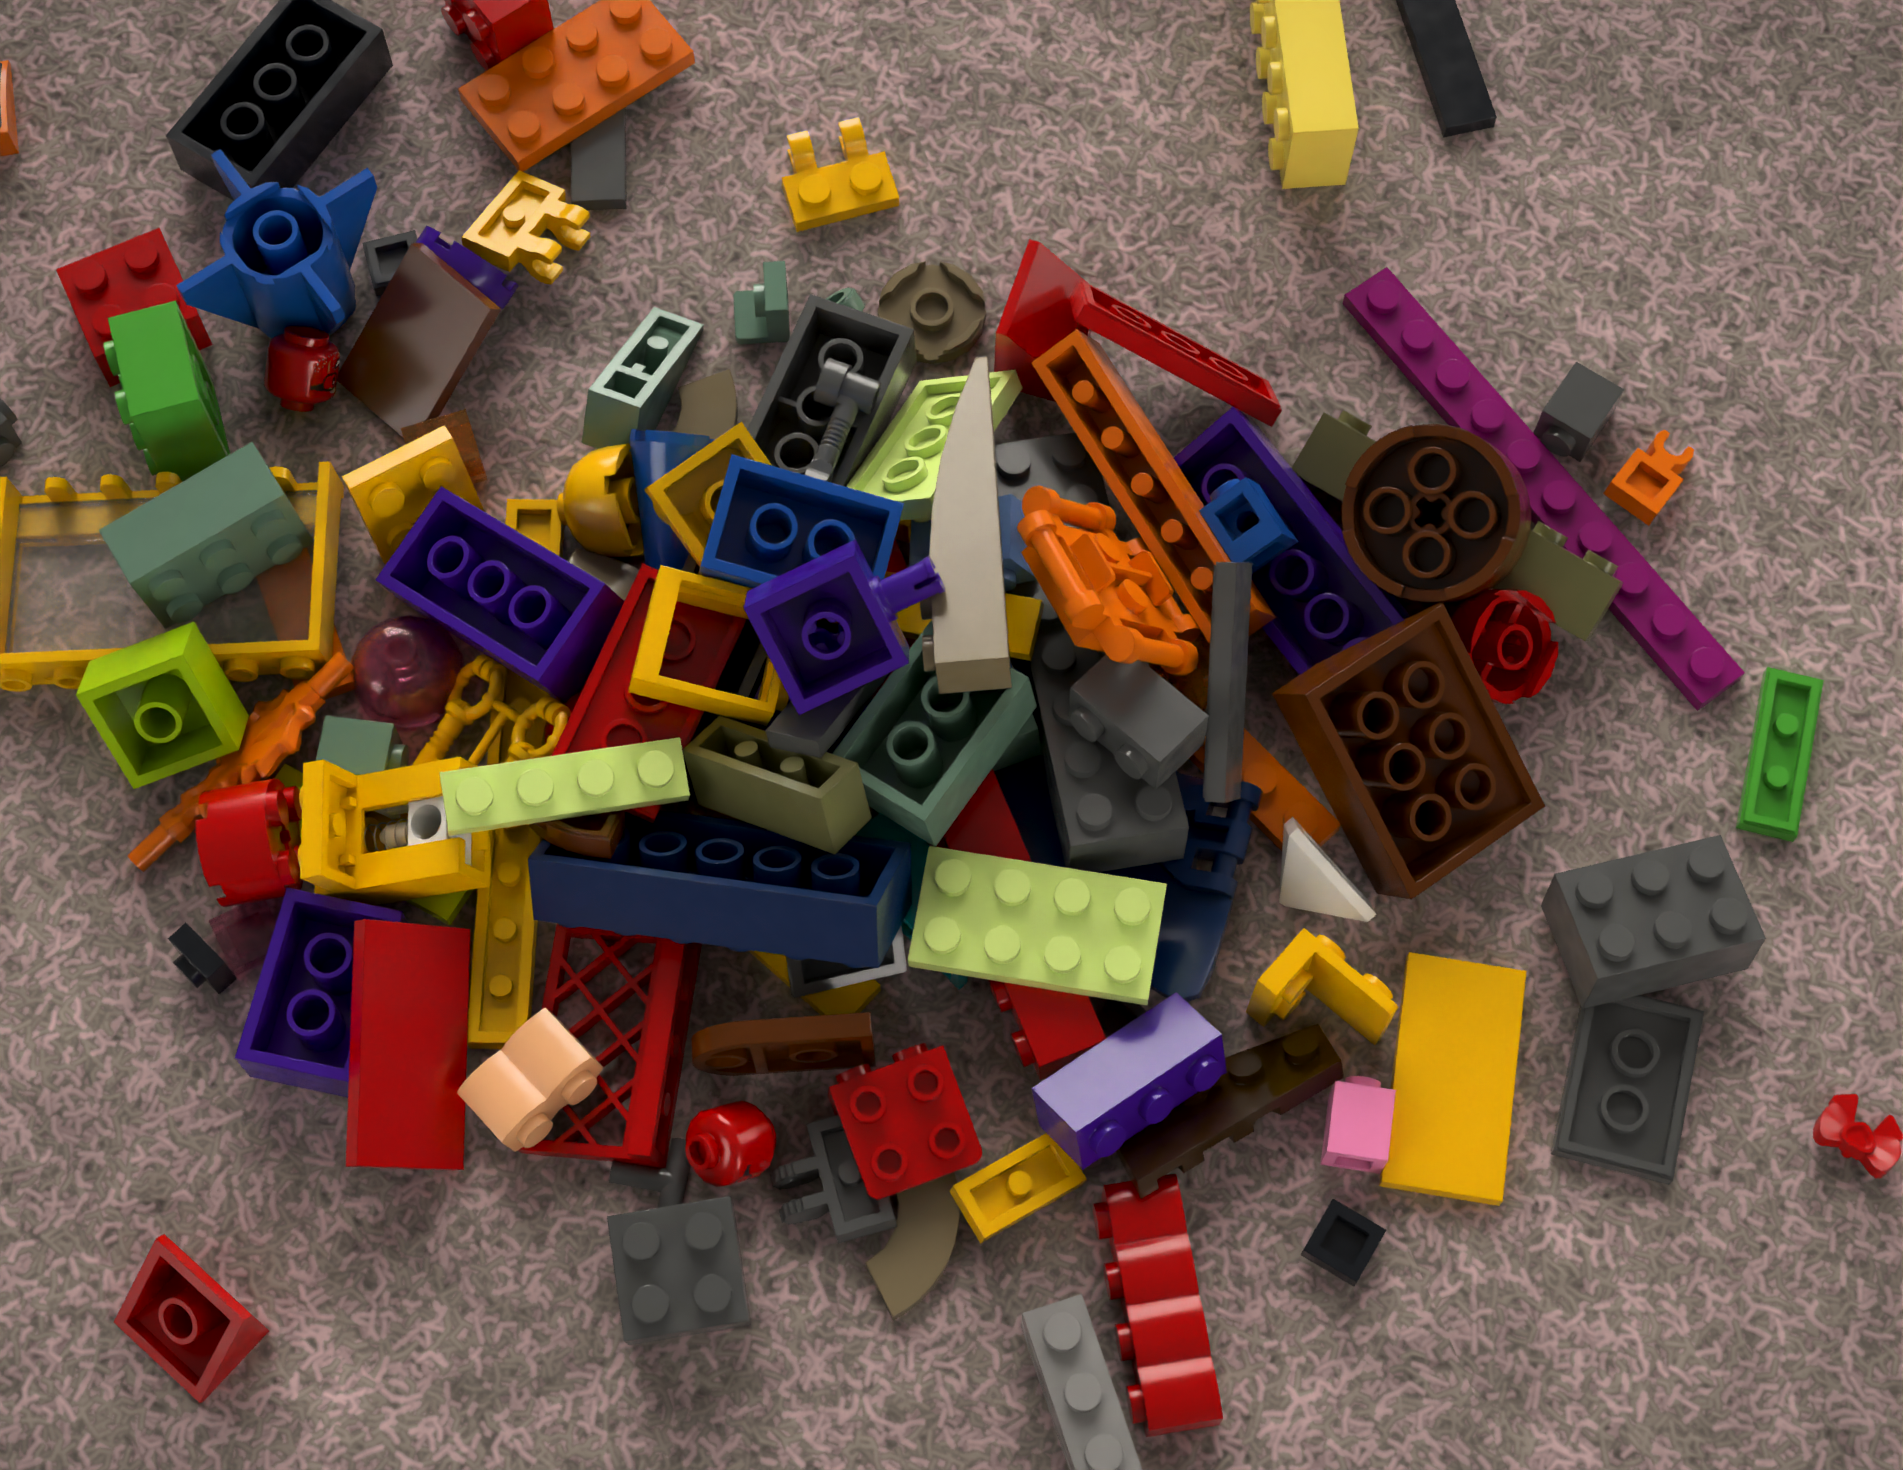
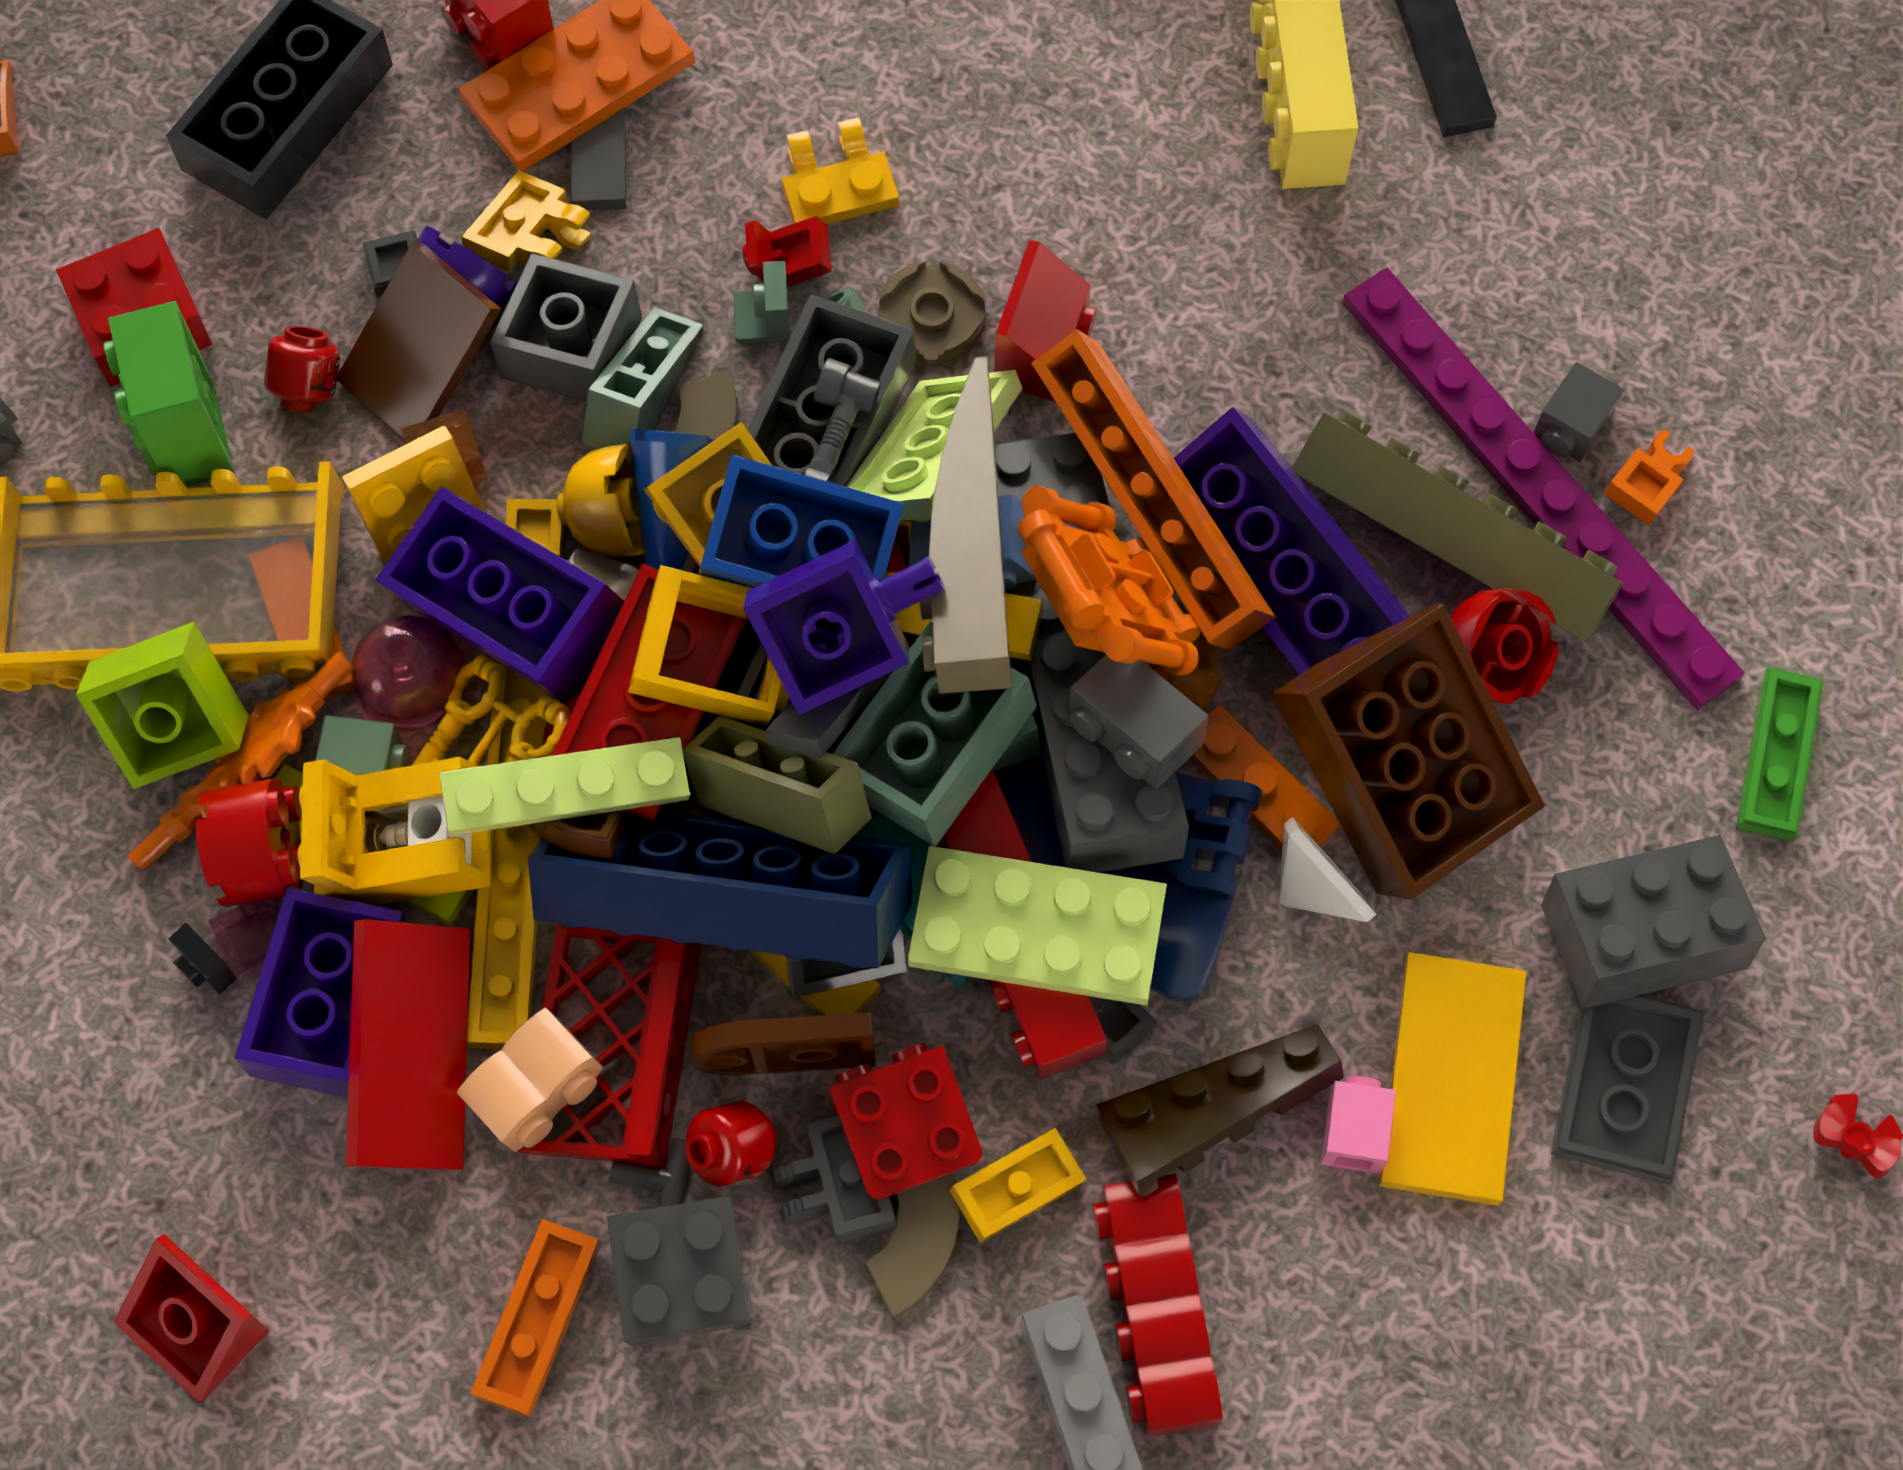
(207, 536): sand green brick -> none
(284, 254): blue brick -> none
(536, 1318): none -> orange plate
(564, 326): none -> dark grey brick
(801, 246): none -> red bracket
(1130, 1080): brick -> none
(1174, 352): red tile -> none
(1225, 516): blue brick -> none
(1227, 681): dark grey tile -> none
(1321, 969): yellow bracket -> none
(1343, 1242): black plate -> none
(1483, 515): reddish brown brick -> none

